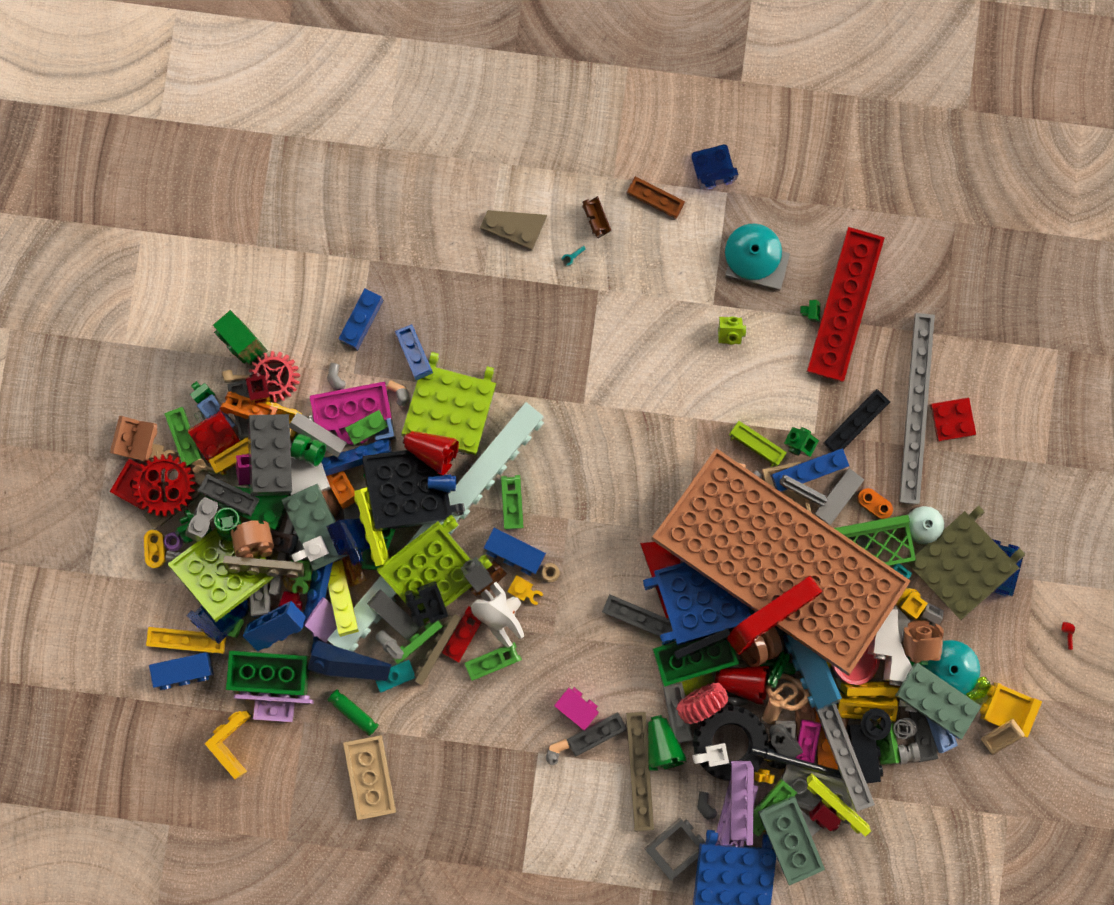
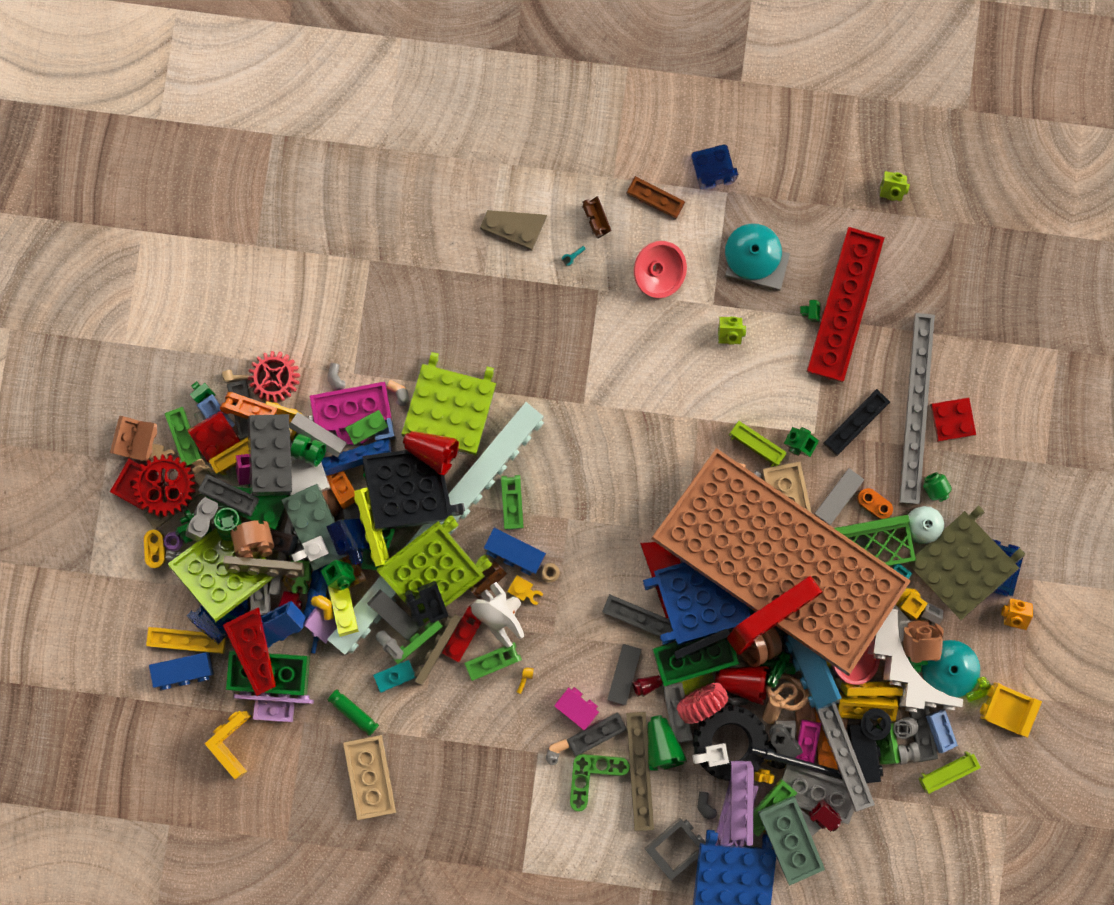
(238, 338): green brick -> none
(251, 648): none -> red wing
(260, 396): dark red brick -> none
(324, 604): none -> yellow arm
(338, 575): none -> green brick
(342, 663): dark blue wedge -> none
(361, 319): blue brick -> none
(413, 352): tile -> none
(443, 483): blue cone -> none
(476, 574): dark grey brick -> none
(527, 673): none -> yellow hand
(591, 768): none -> bright green beam
(624, 674): none -> dark grey tile
(646, 685): none -> dark red cone
(669, 270): none -> coral dish
(803, 490): dark grey axle -> none
(813, 468): blue plate -> none
(832, 800): neon yellow plate -> none
(894, 186): none -> lime brick
(937, 487): none -> green head
(938, 701): sand green plate -> none
(949, 773): none -> lime container
(1002, 736): tan tile -> none
(1017, 613): none -> light orange brick
(1070, 629): red hand -> none

